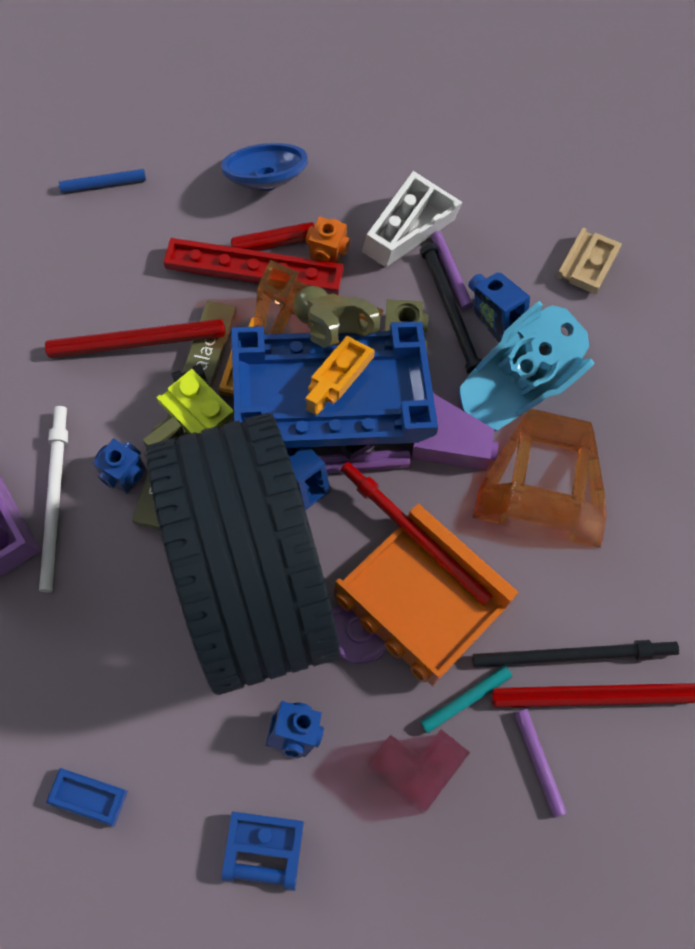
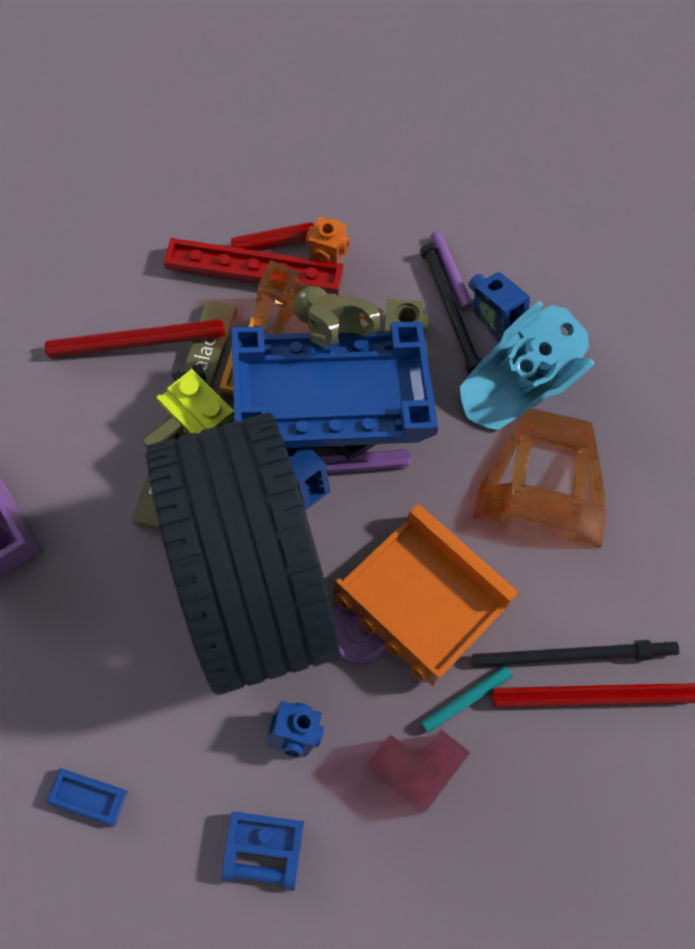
(57, 439): white bar -> none
(102, 180): blue bar -> none
(119, 465): blue brick -> none
(264, 165): blue dish -> none
(337, 374): light orange hinge -> none
(369, 489): red bar -> none
(410, 219): white wedge -> none
(459, 439): medium lavender slope -> none
(540, 763): medium lavender bar -> none
(589, 261): tan plate -> none

